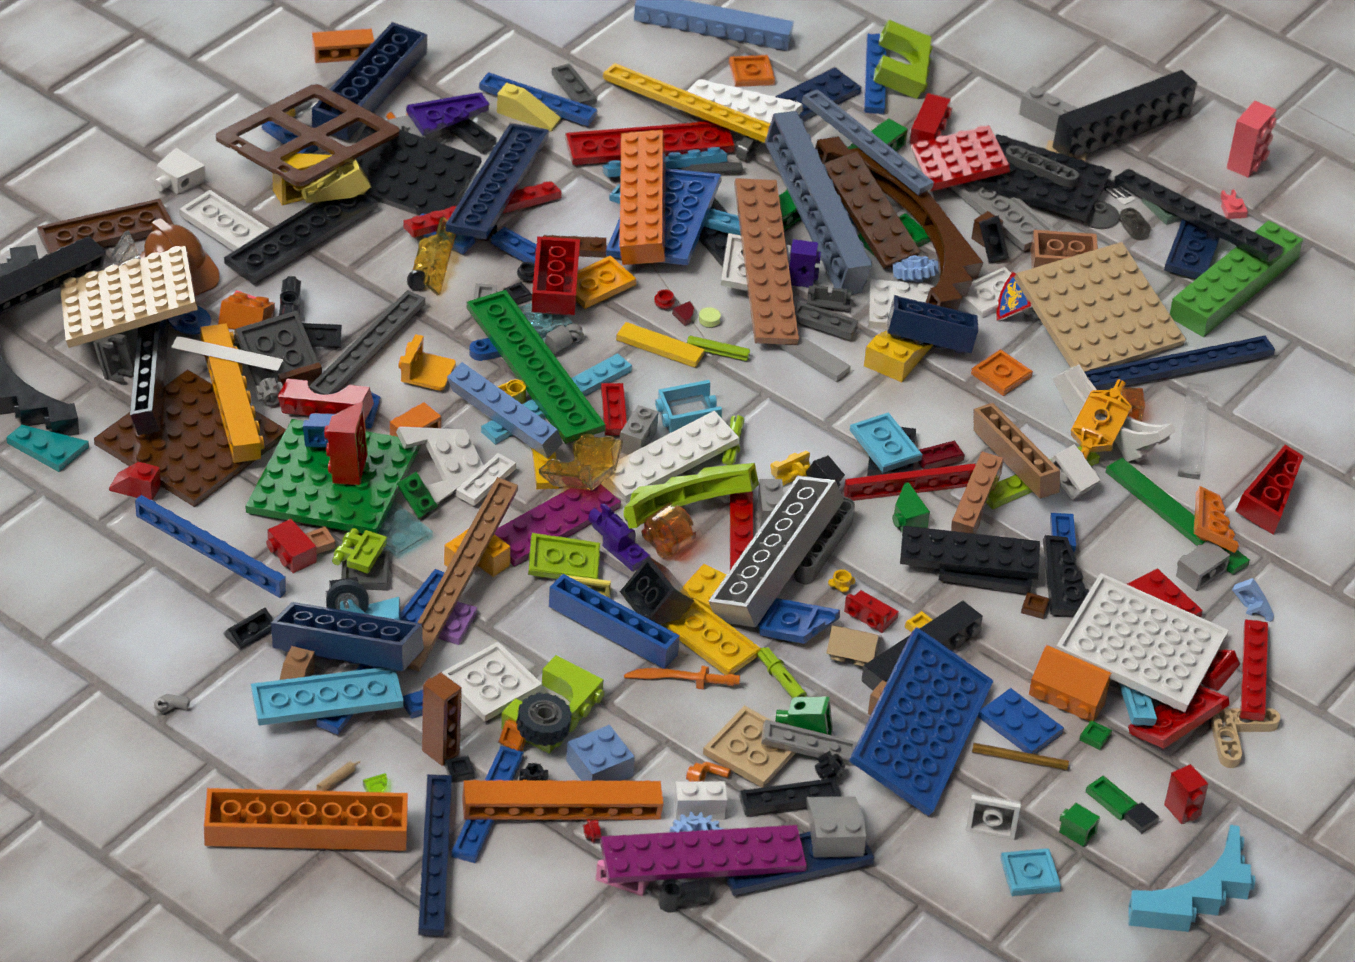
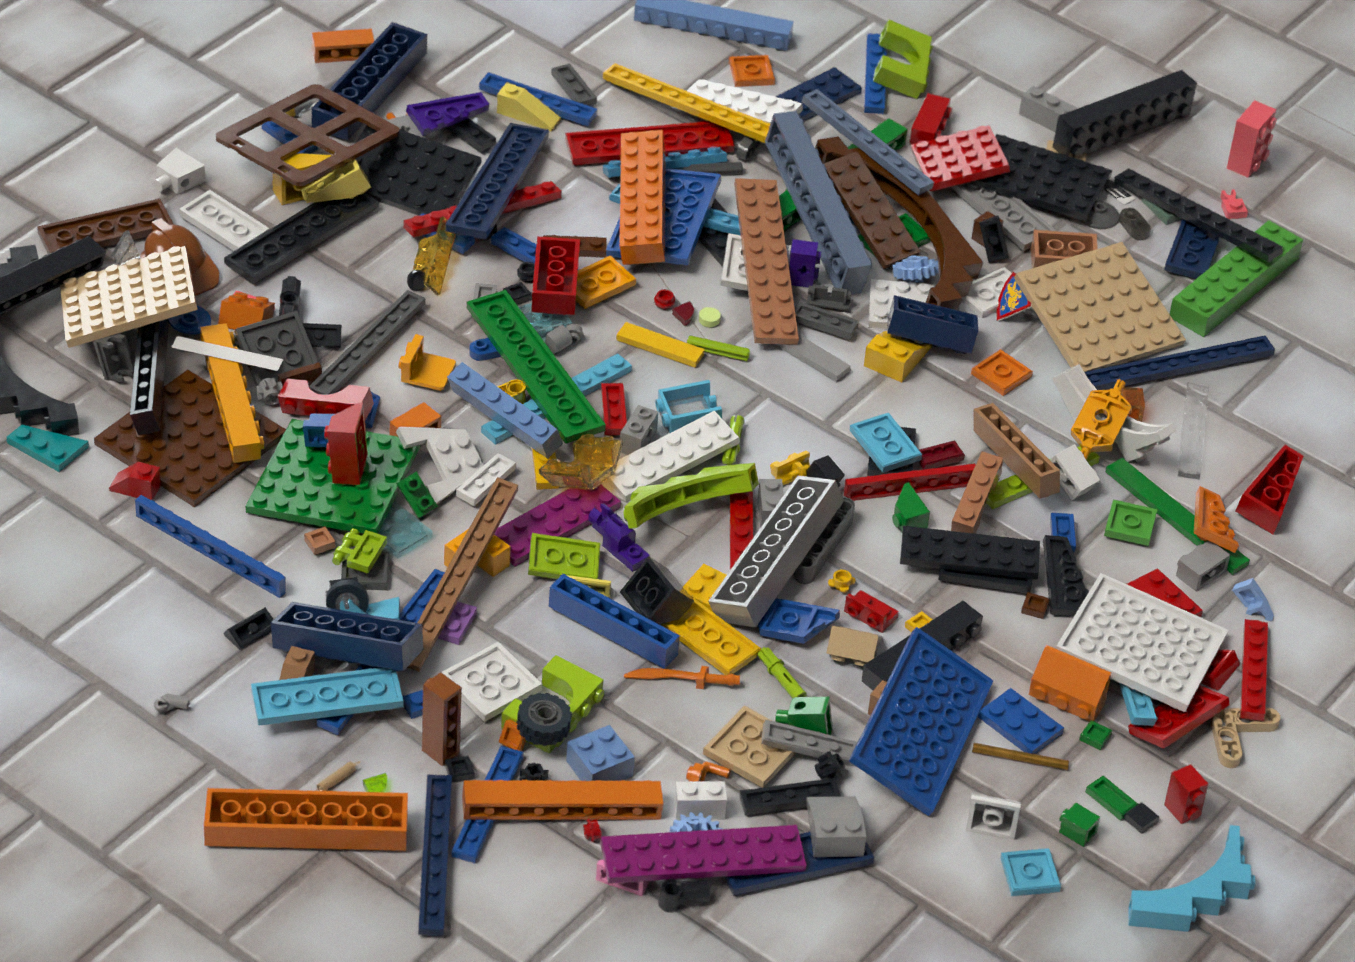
(291, 546): red brick -> none
(669, 530): clear orange brick -> none
(1062, 175): dark grey beam -> none
(1130, 522): none -> bright green plate

